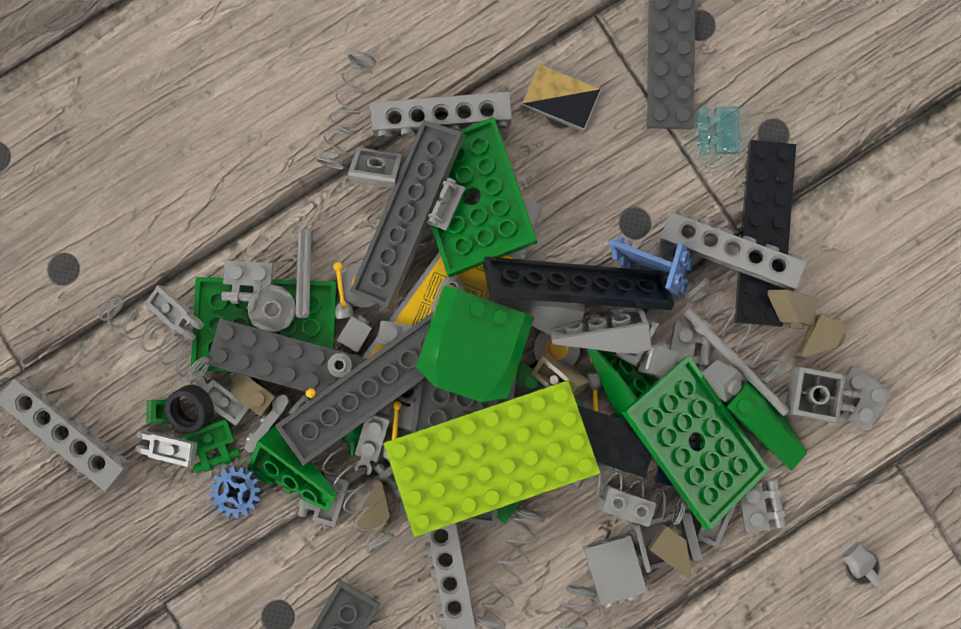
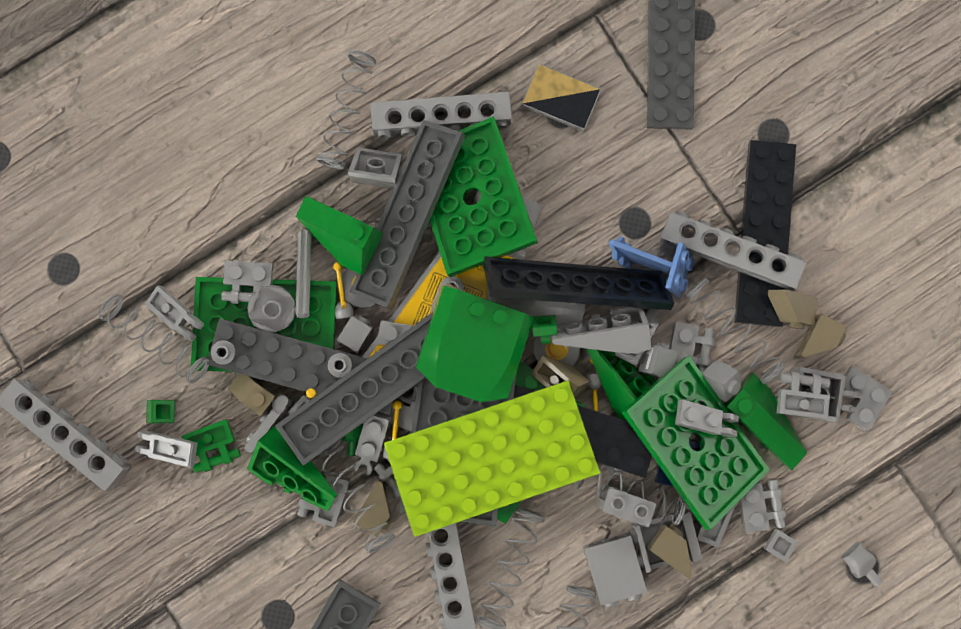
(176, 415): black tyre -> none
(224, 401): light grey plate -> none
(230, 352): none -> light grey plate
(240, 499): medium blue gear -> none
(343, 236): none -> green wedge
(446, 204): light grey hinge -> none
(544, 327): none -> green tile
(703, 328): light grey bar -> none
(704, 419): none -> light grey hinge
(726, 130): clear light blue plate -> none
(780, 545): none -> light grey plate
(803, 403): none -> light grey plate

